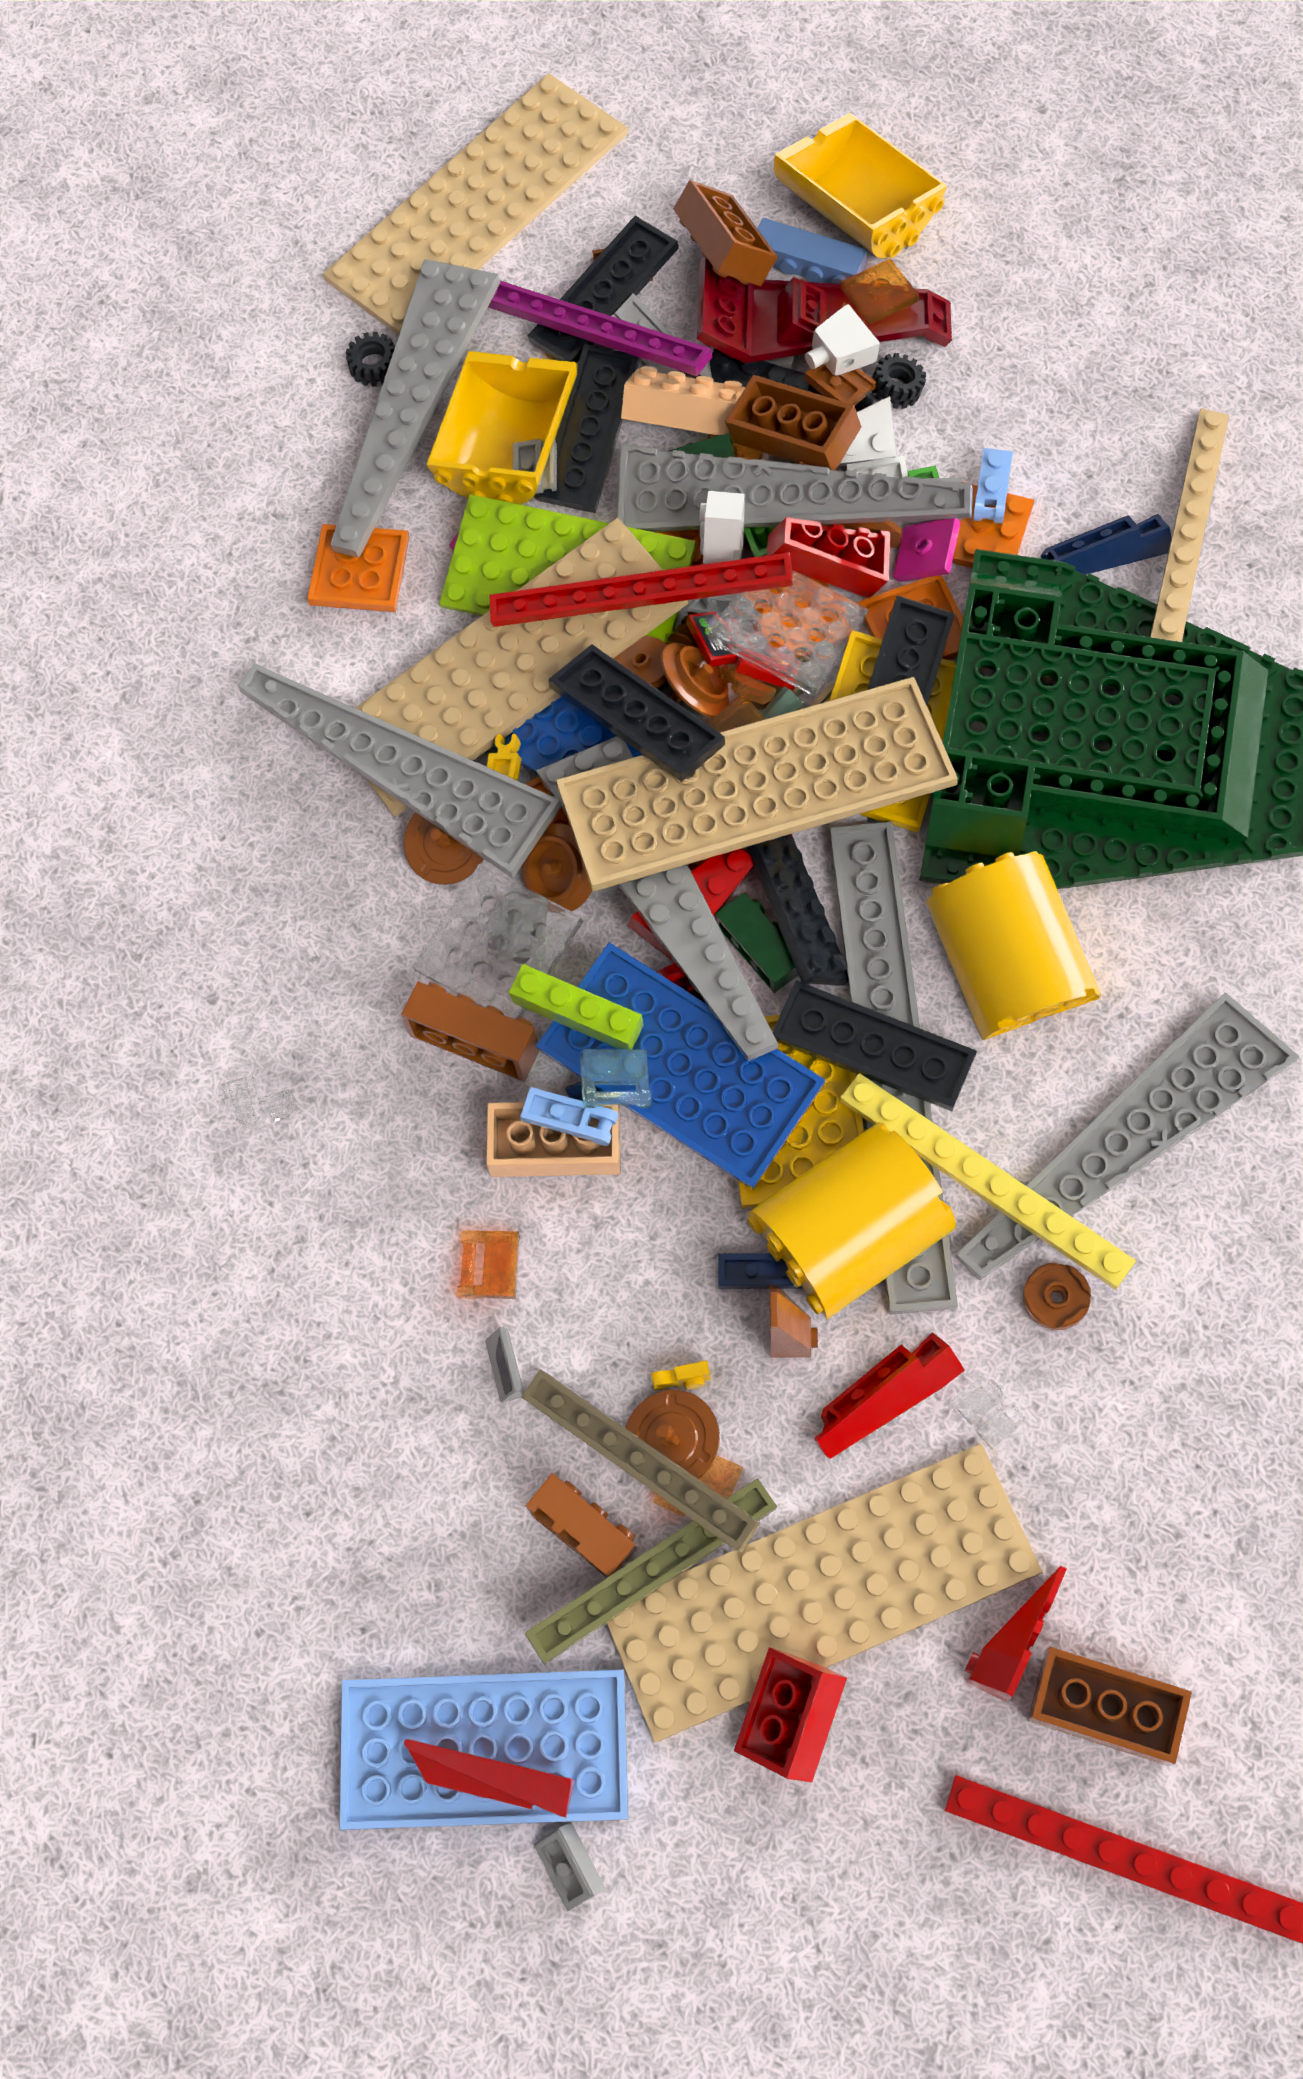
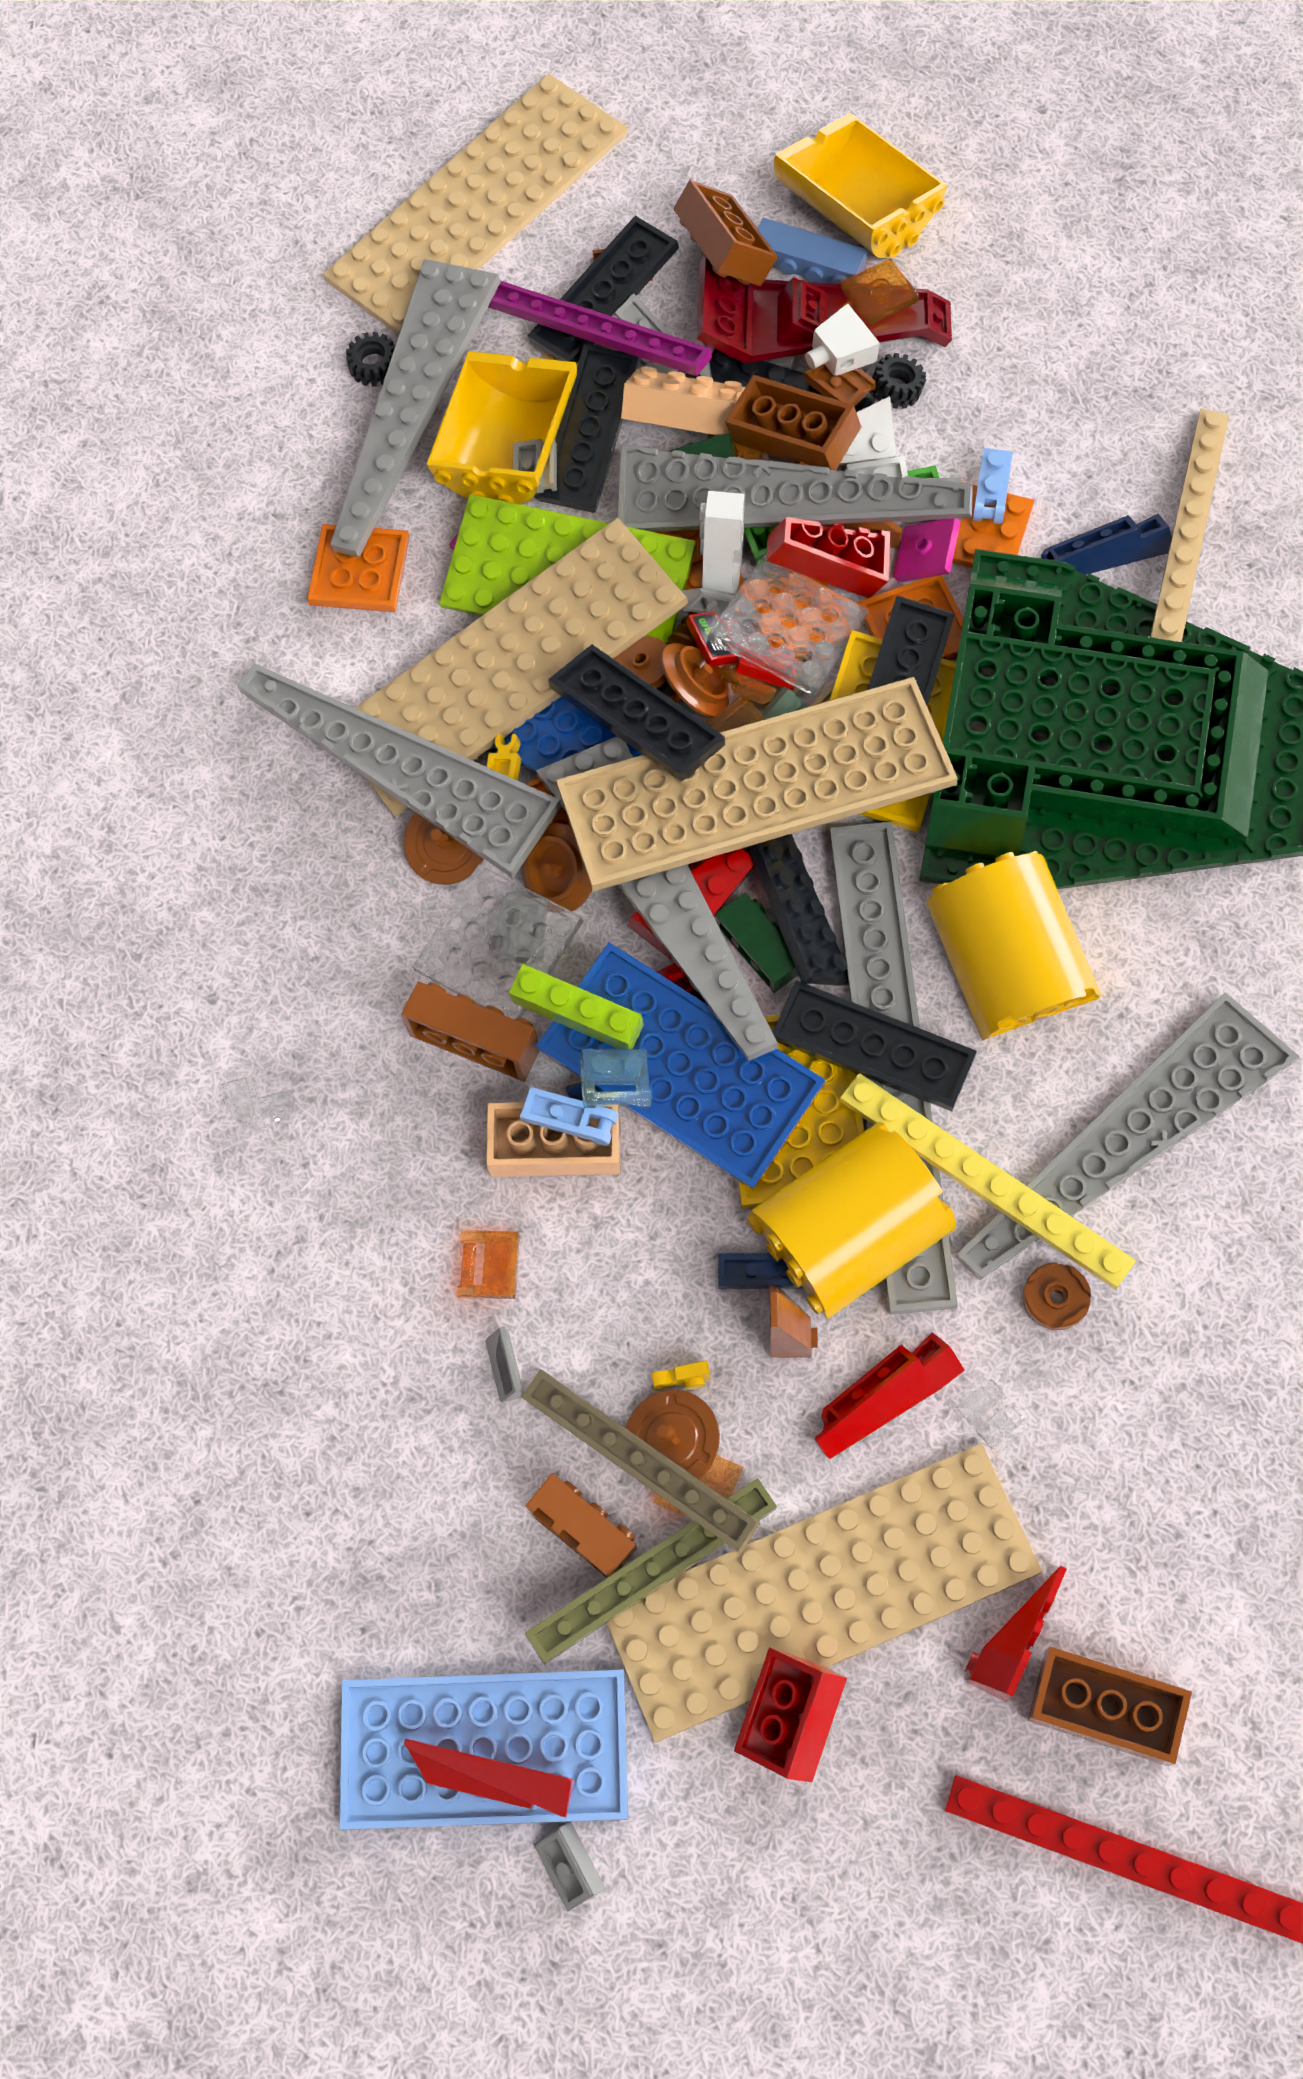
(641, 589): red plate -> none

